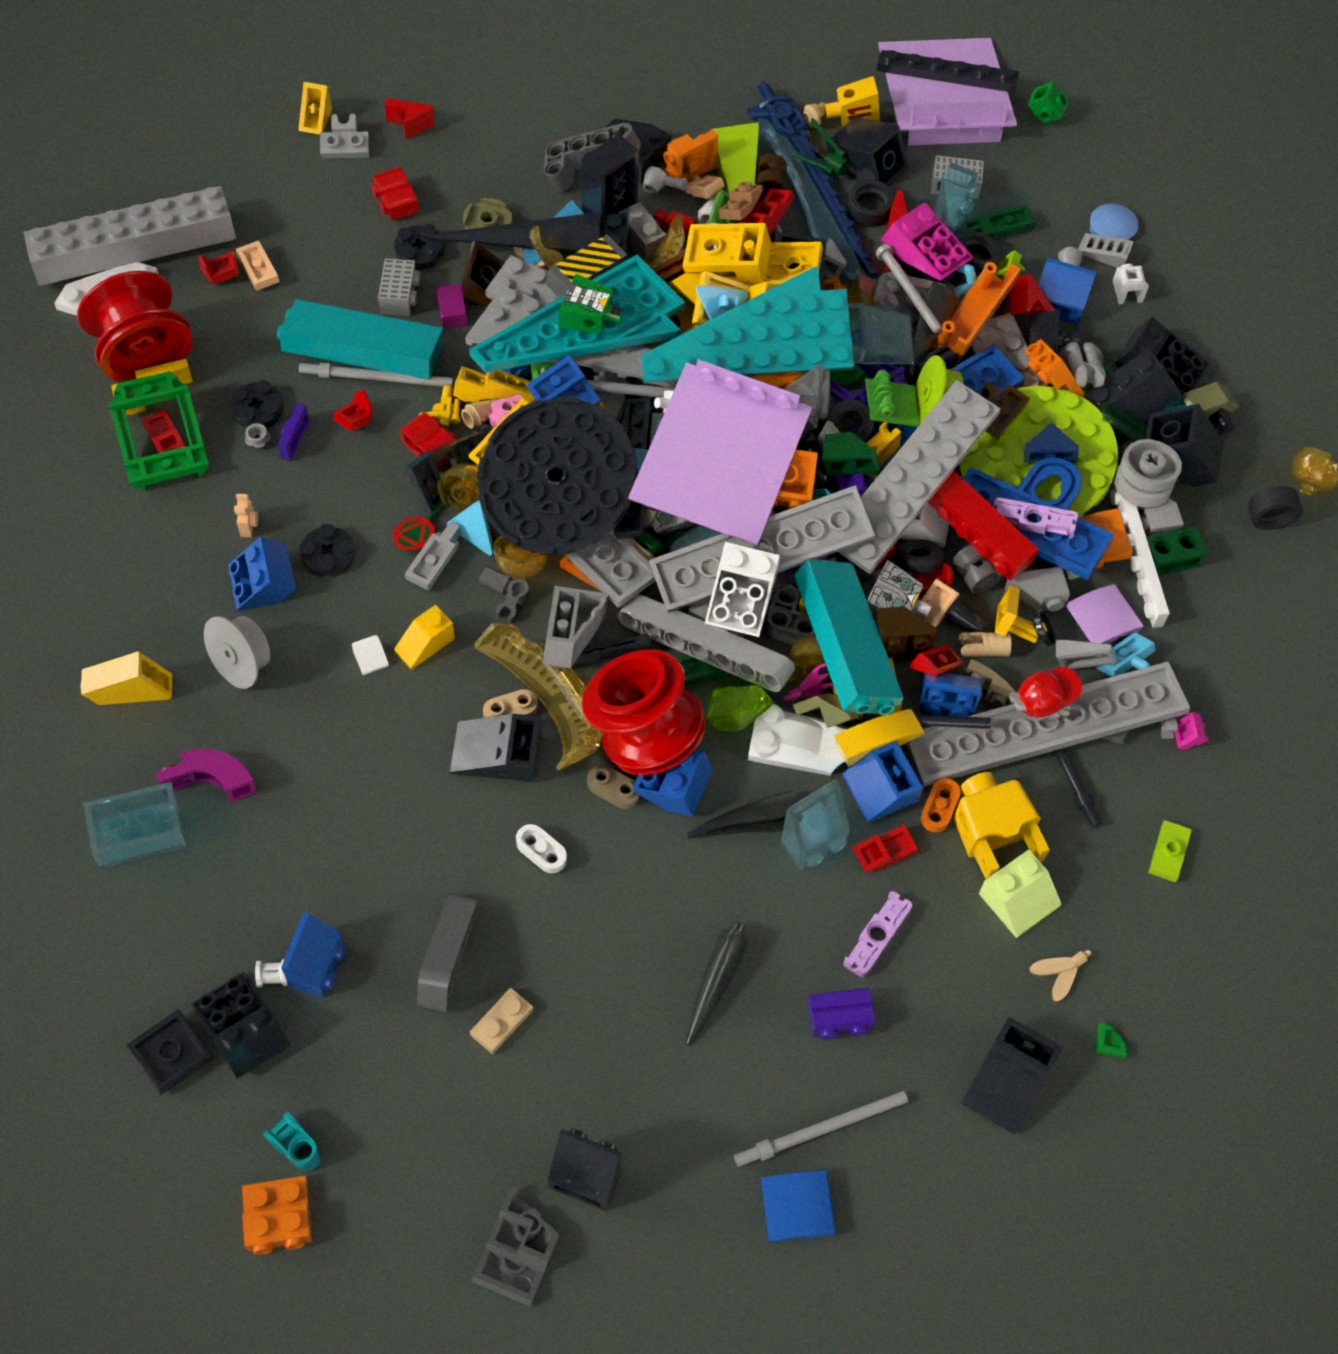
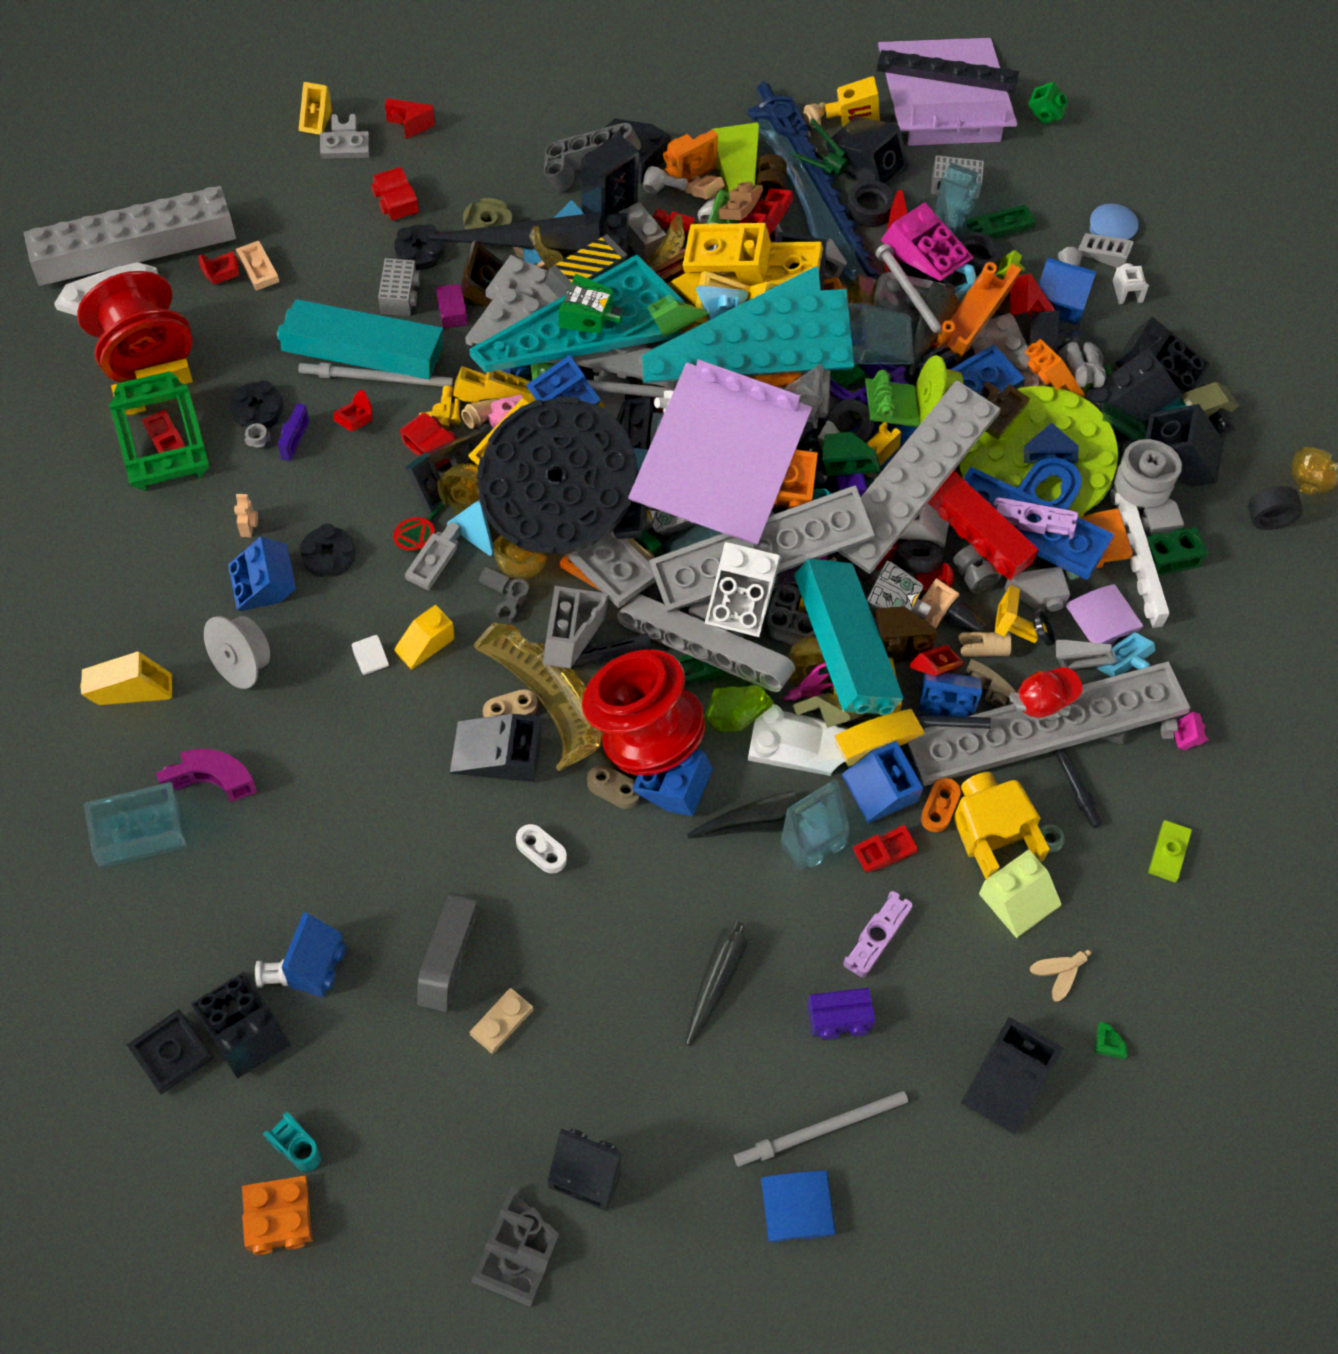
(673, 315): none -> bright green slope
(1056, 834): none -> sand green plate

